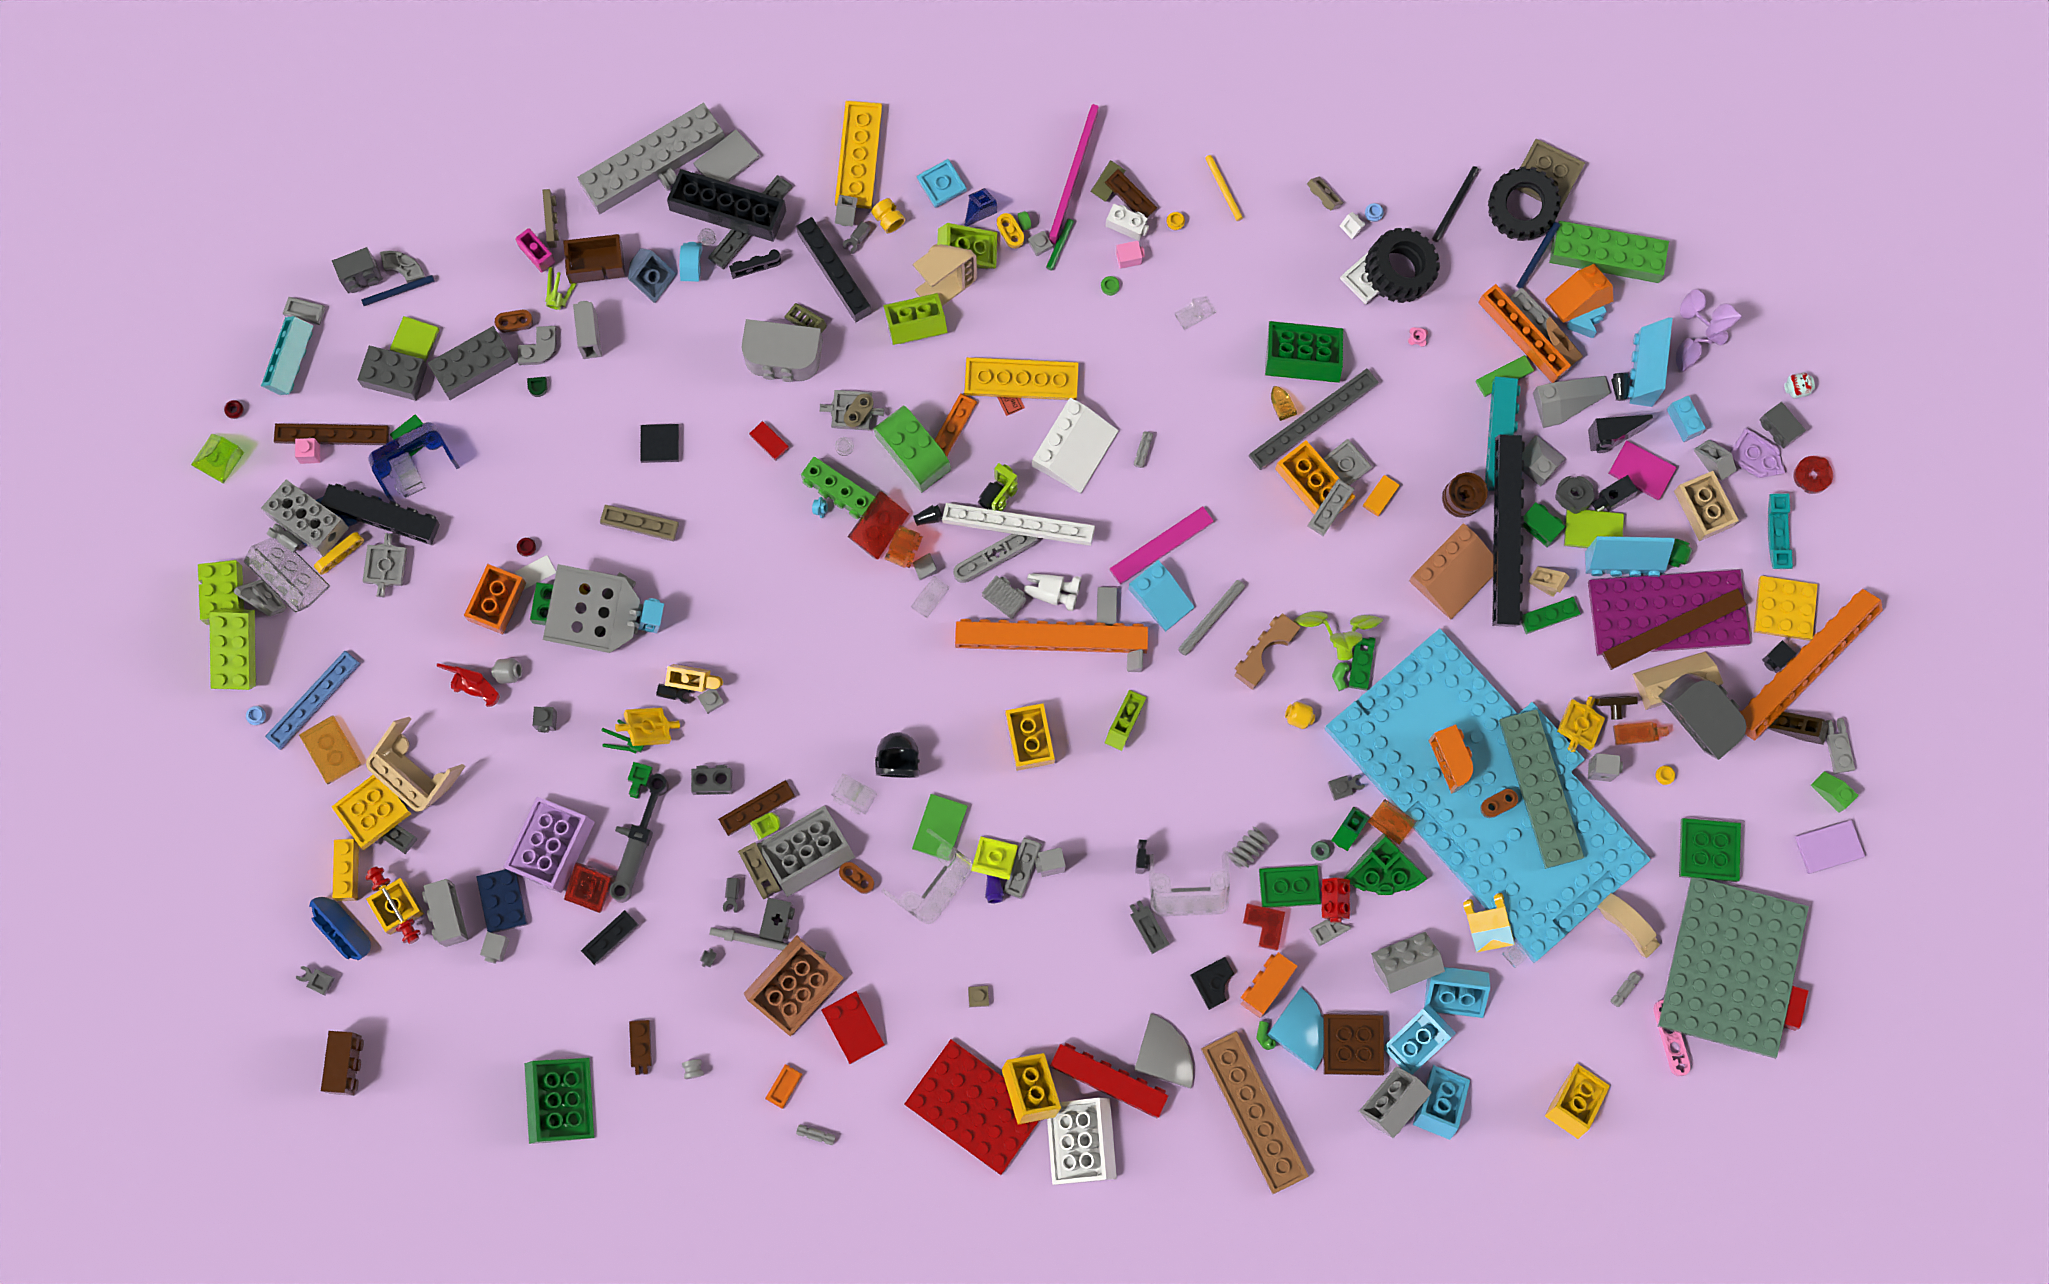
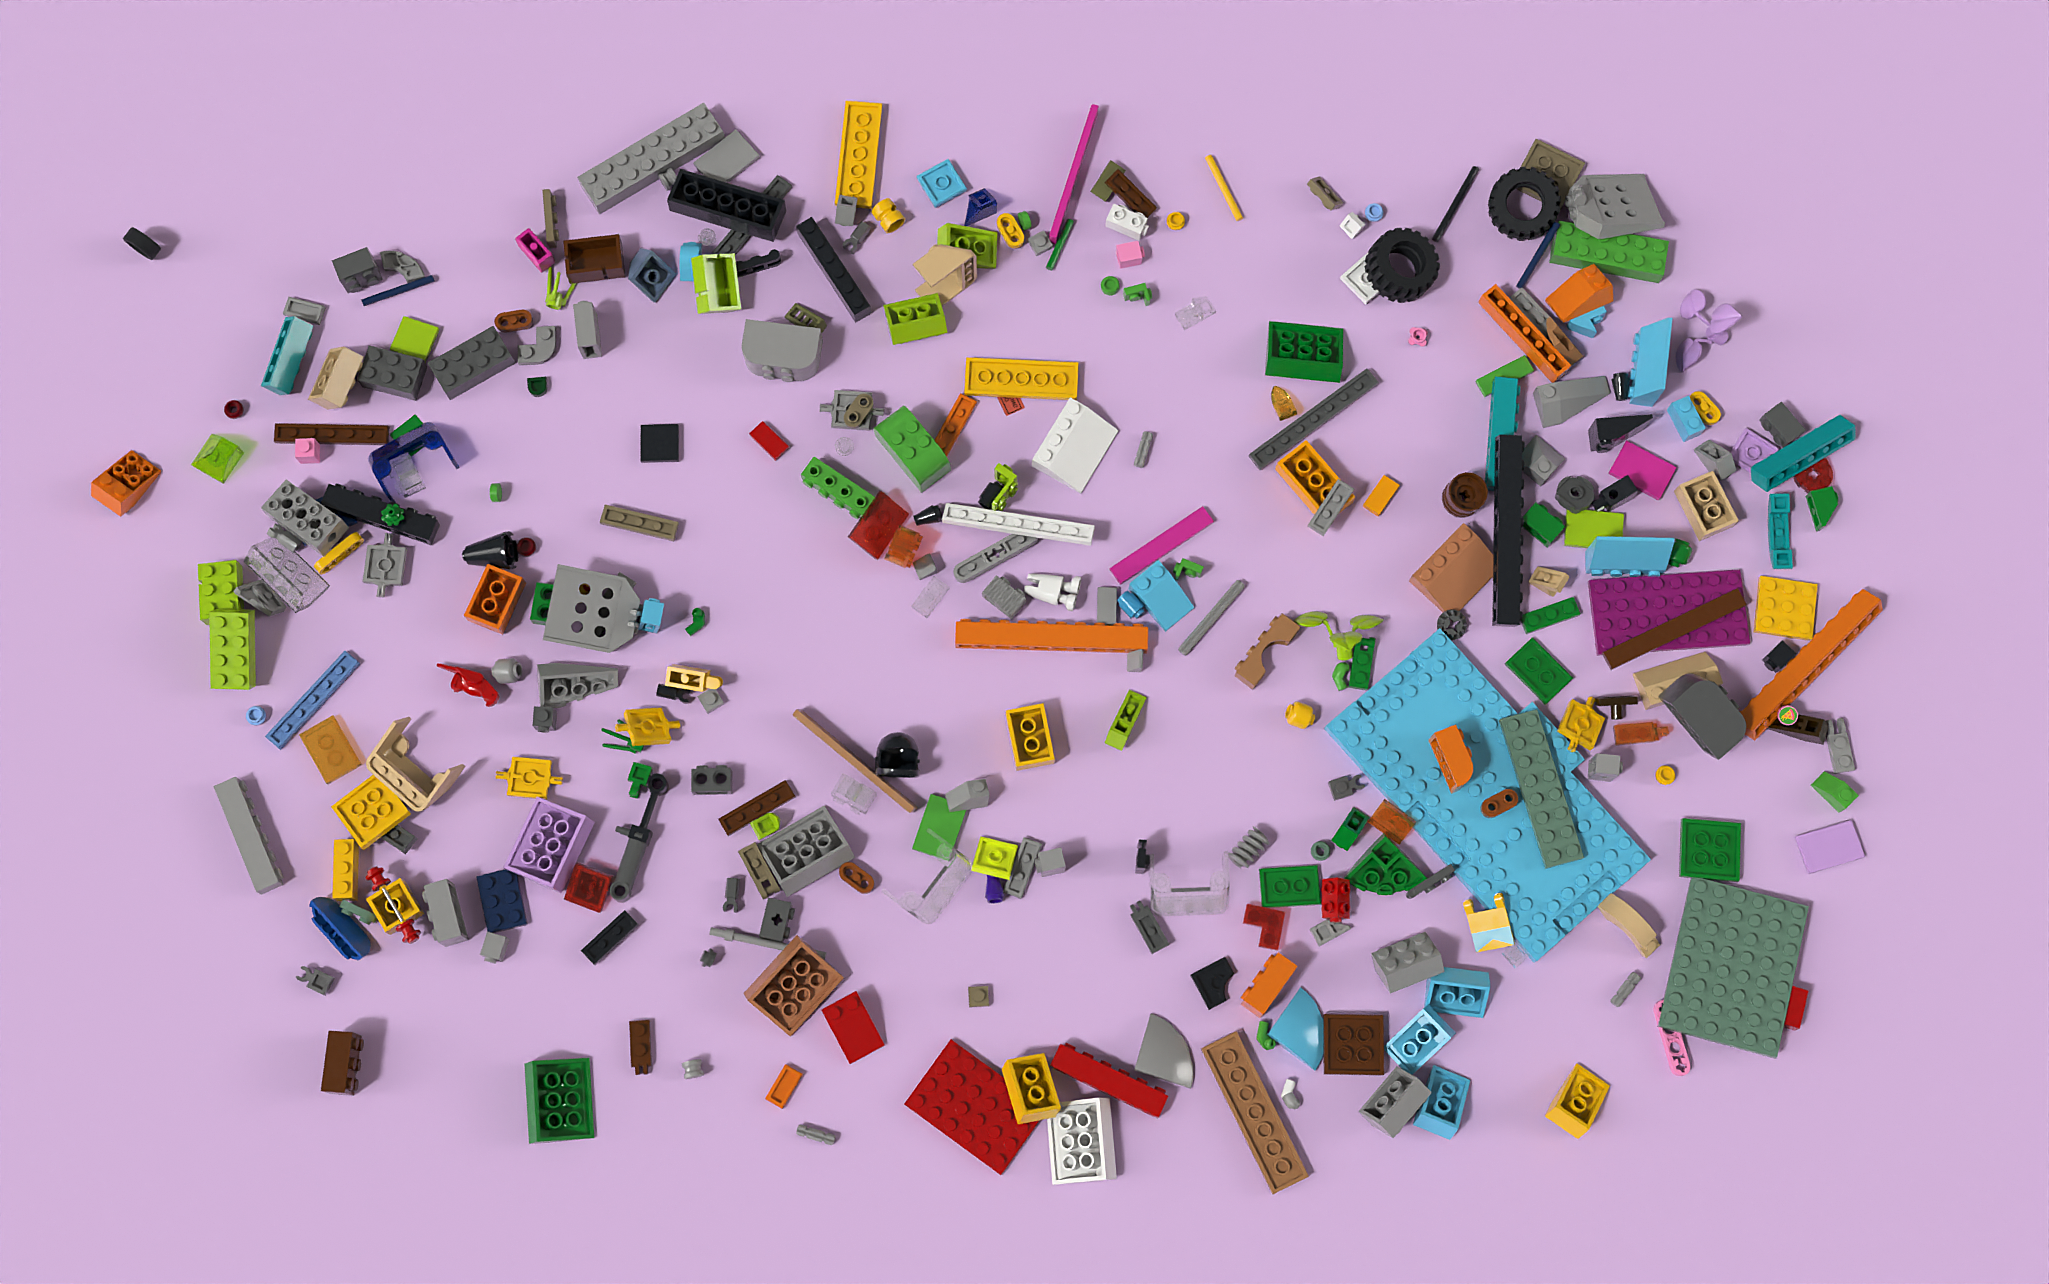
(124, 483): none -> orange slope
(141, 243): none -> black tyre
(248, 835): none -> light grey brick
(336, 378): none -> tan brick
(350, 909): none -> sand green plate
(392, 514): none -> green plant
(495, 492): none -> bright green tile
(495, 550): none -> black cone
(529, 778): none -> yellow plate
(536, 571): white sticker -> none
(569, 682): none -> light grey wedge
(698, 621): none -> green arm
(716, 283): none -> lime piece
(820, 507): medium azure plate -> none
(855, 761): none -> medium nougat tile
(968, 796): none -> light grey slope
(1131, 605): none -> dark azure brick
(1135, 292): none -> bright green bracket
(1190, 568): none -> bright green bracket
(1288, 1096): none -> arm
(1347, 462): light grey plate -> none
(1428, 884): none -> dark grey hinge
(1453, 615): none -> dark grey gear
(1538, 670): none -> green tile
(1613, 205): none -> light grey hinge
(1705, 407): none -> yellow plate
(1787, 715): none -> tile
(1799, 385): light aqua head -> none
(1803, 453): none -> teal brick
(1821, 505): none -> green slope

